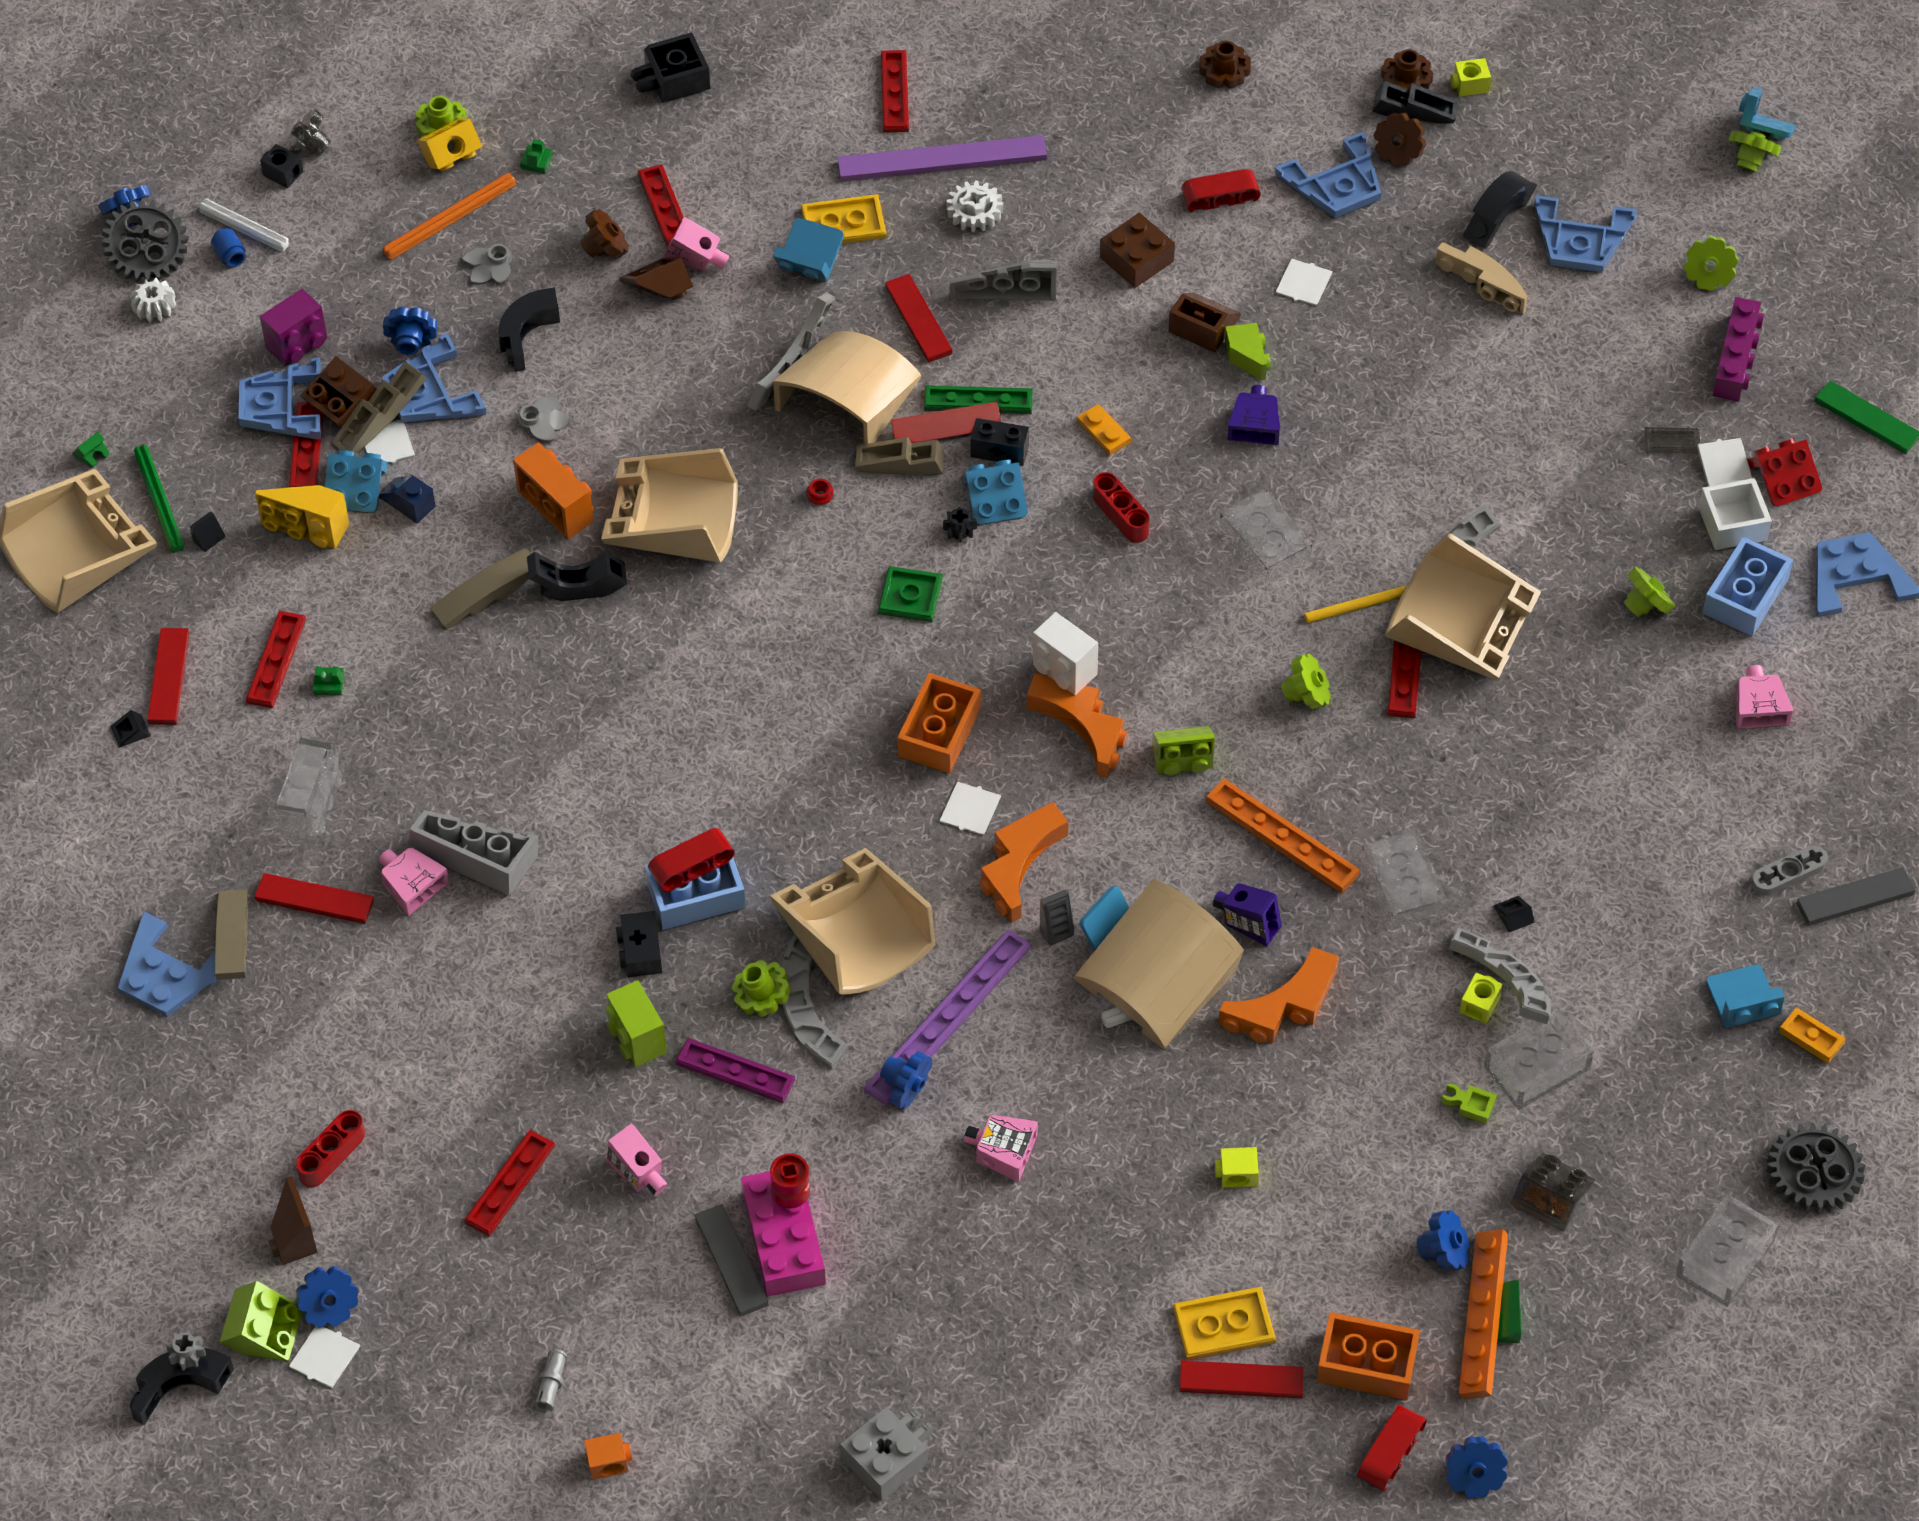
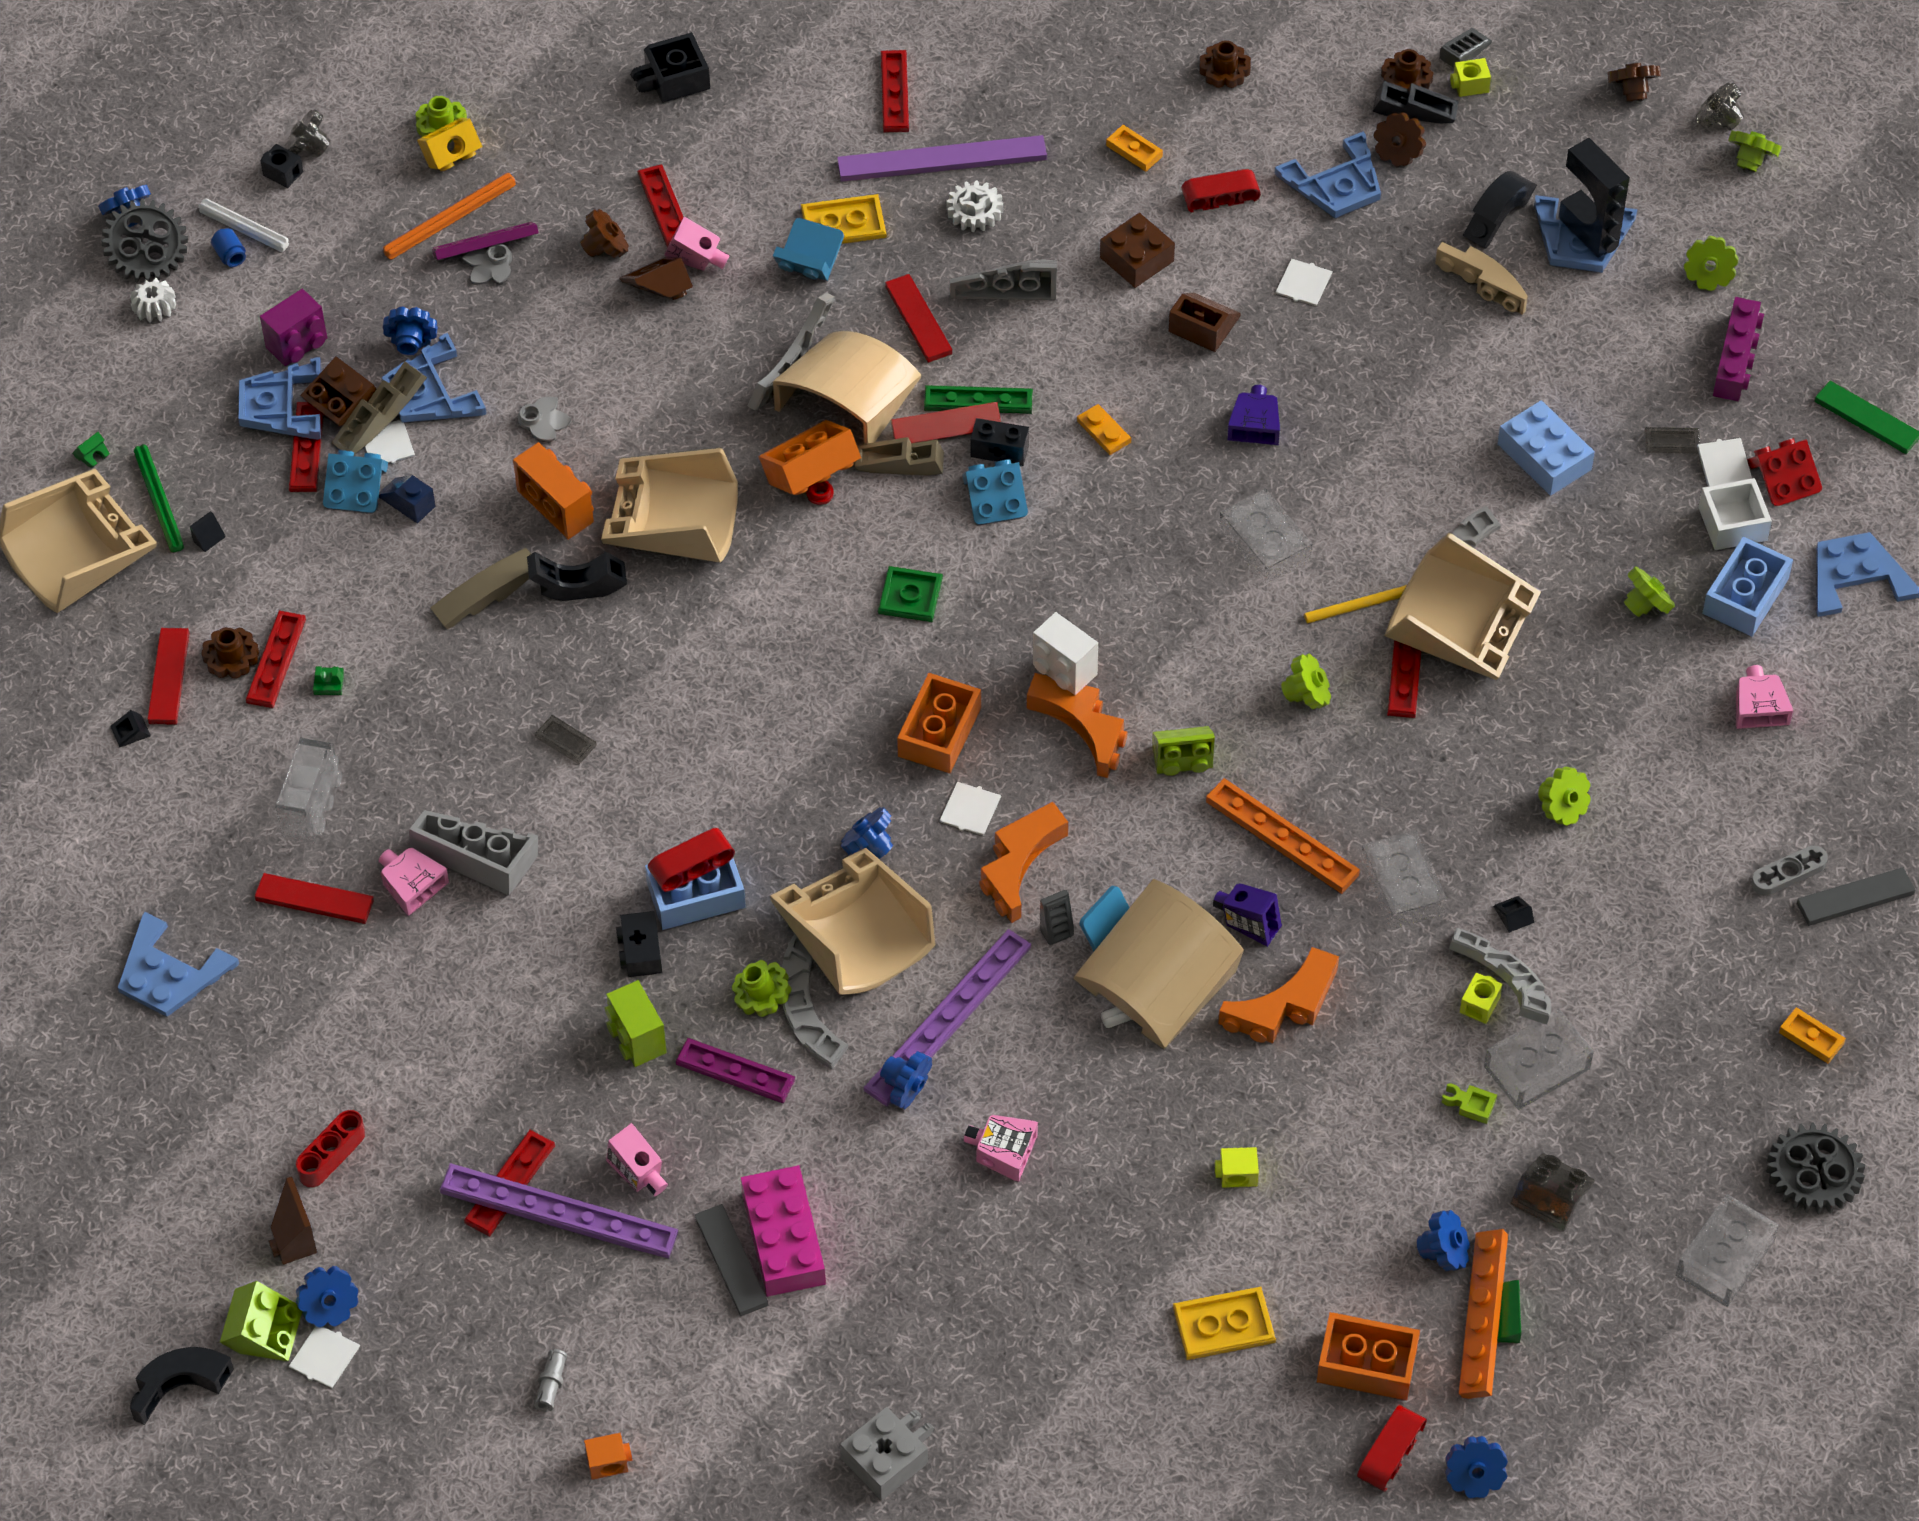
(185, 1350): light grey gear -> none
(230, 652): none -> reddish brown plant
(231, 934): dark tan slope -> none
(305, 513): yellow slope -> none
(485, 240): none -> magenta tile
(521, 317): black arch -> none
(536, 157): green tile -> none
(558, 1211): none -> medium lavender tile
(565, 739): none -> clear smoke tile
(790, 1180): red wheel -> none
(810, 457): none -> orange brick
(870, 834): none -> blue plant
(959, 524): black gear -> none
(1121, 507): red beam -> none
(1134, 148): none -> light orange plate
(1241, 1379): red tile -> none
(1246, 349): lime slope -> none
(1450, 56): none -> dark grey slope
(1545, 447): none -> light blue brick
(1565, 795): none -> lime plant
(1596, 222): none -> black arch
(1634, 79): none -> reddish brown plant
(1721, 108): none -> clear smoke plant
(1744, 996): dark azure bracket -> none
(1755, 122): dark azure bracket -> none

